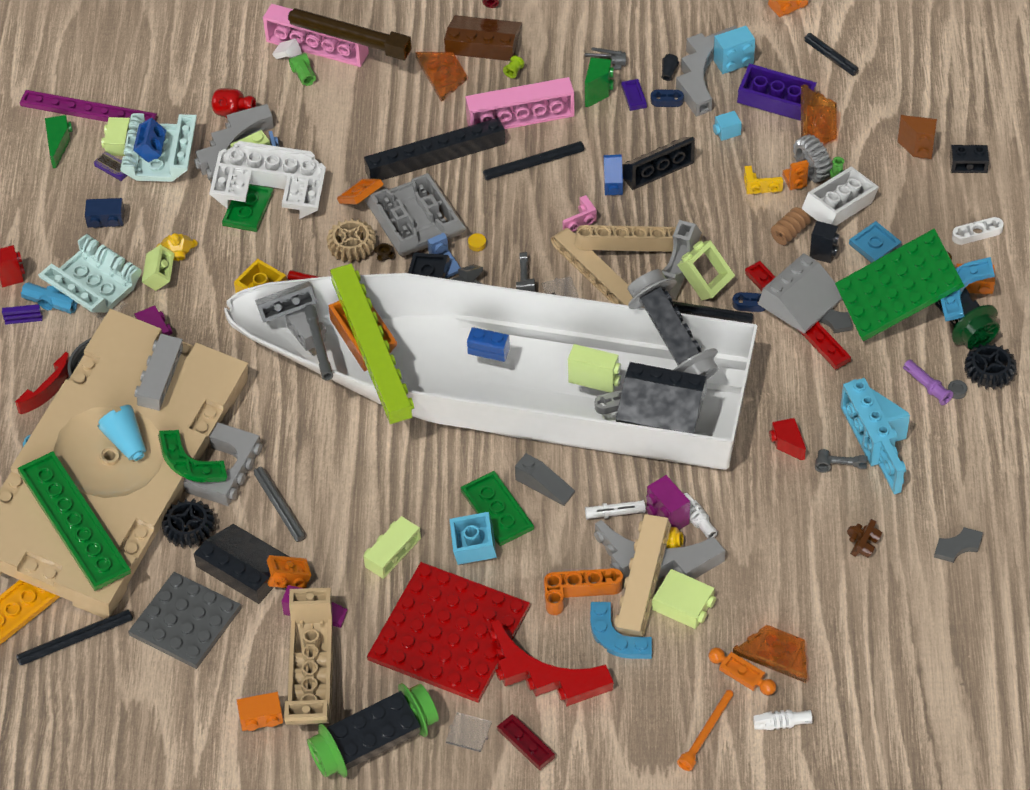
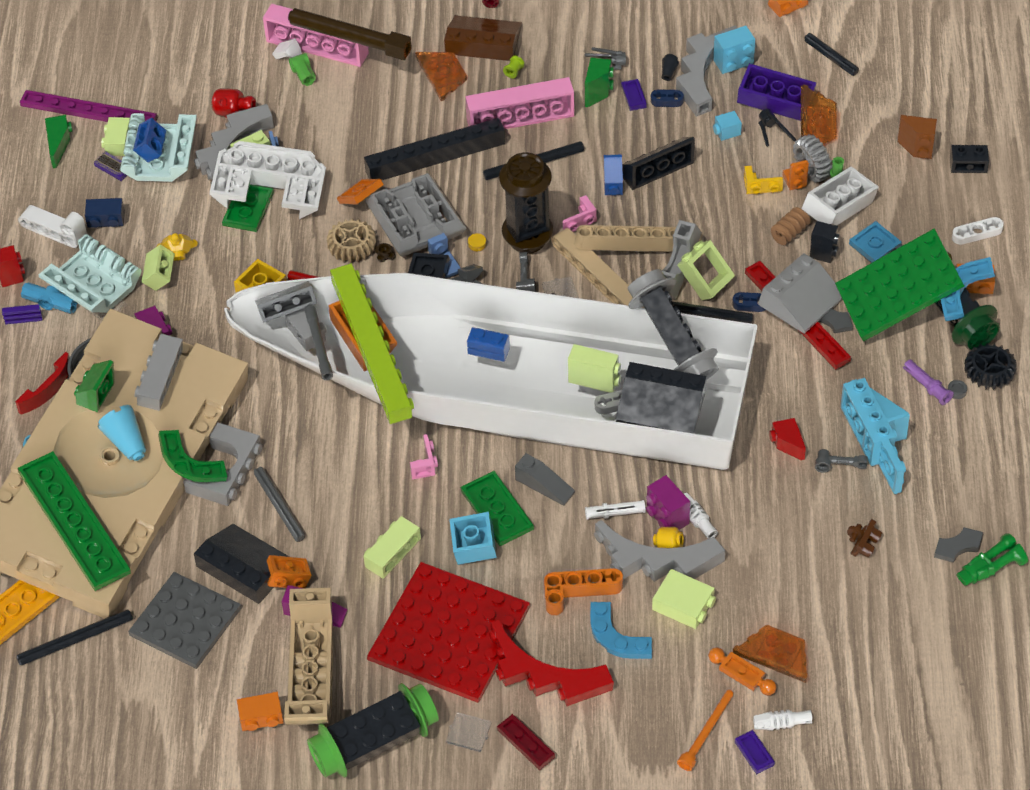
(62, 230): none -> white beam
(95, 385): none -> green slope
(184, 518): black gear -> none
(426, 467): none -> bright pink bracket
(527, 202): none -> brick
(643, 575): tan brick -> none
(754, 752): none -> dark purple tile
(768, 119): none -> black plant
(981, 565): none -> green piece

